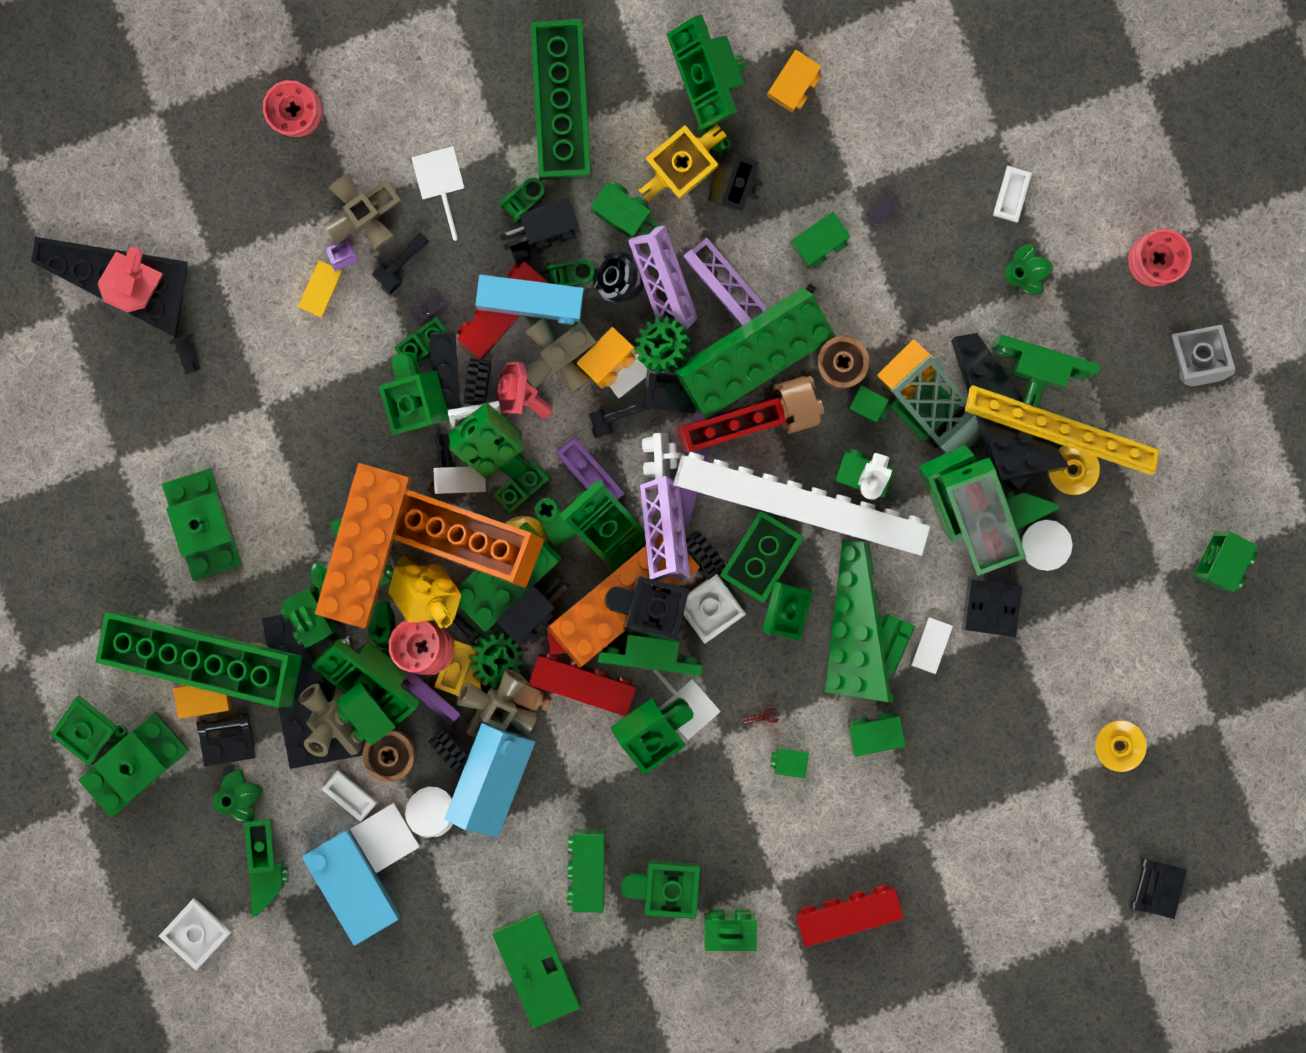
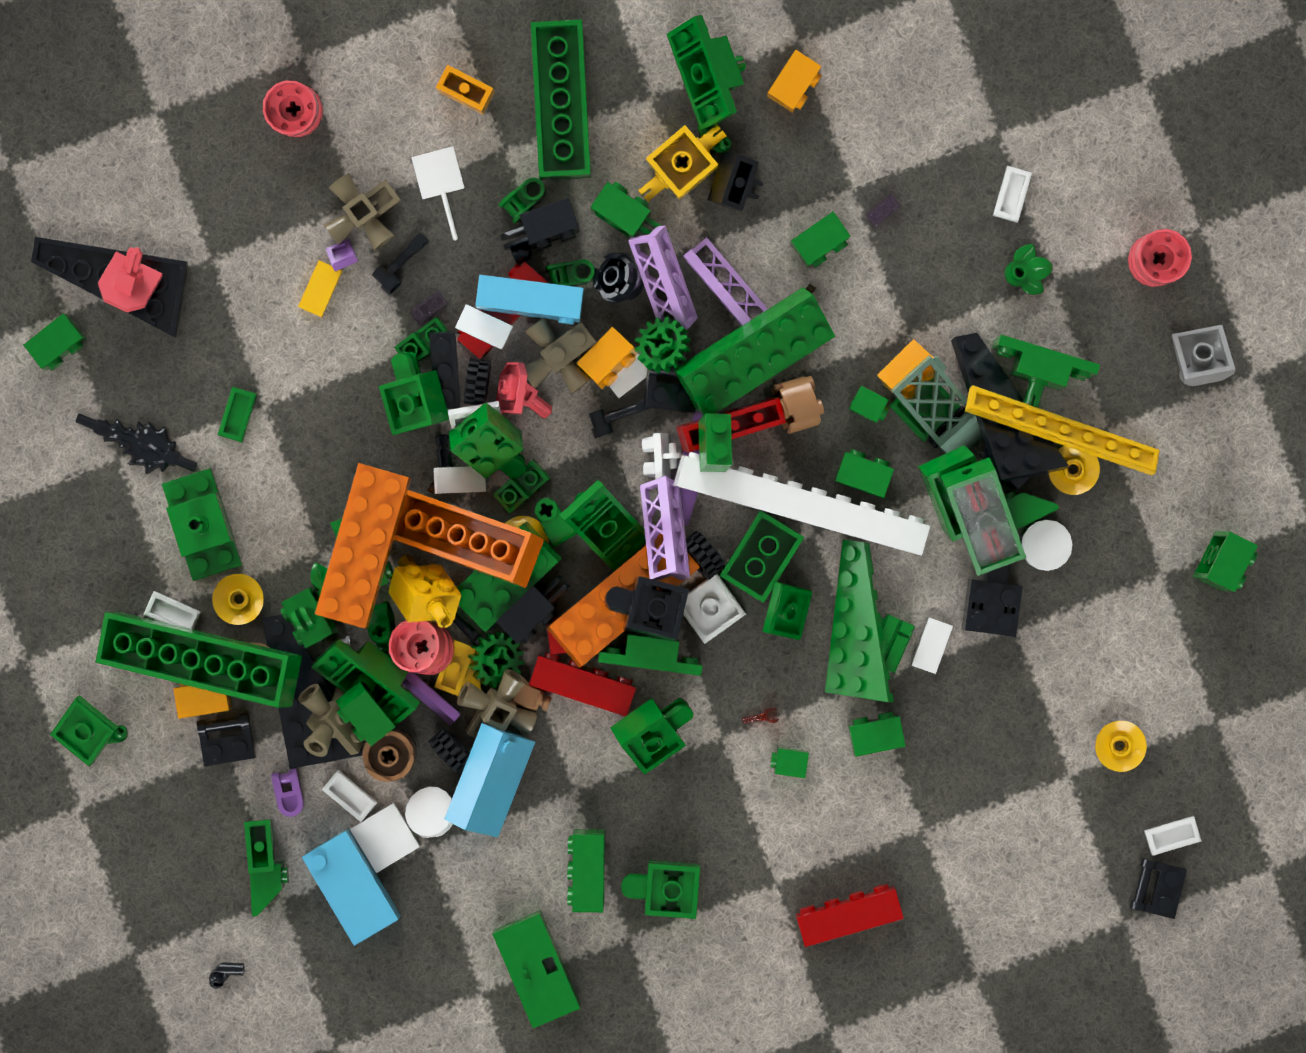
(55, 342): none -> green brick
(133, 764): green brick -> none
(146, 446): none -> black piece
(171, 611): none -> white tile
(186, 352): black pin -> none
(195, 934): white tile -> none
(223, 971): none -> black arm
(225, 603): none -> yellow dish
(237, 414): none -> green tile
(240, 794): green plate -> none
(289, 802): none -> medium lavender plate
(465, 89): none -> light orange brick
(484, 327): none -> white tile
(586, 467): medium lavender tile -> none
(701, 705): white piece -> none
(715, 442): none -> green brick
(730, 930): green brick -> none
(845, 348): medium nougat brick -> none
(875, 477): white hips -> none
(1172, 835): none -> white tile

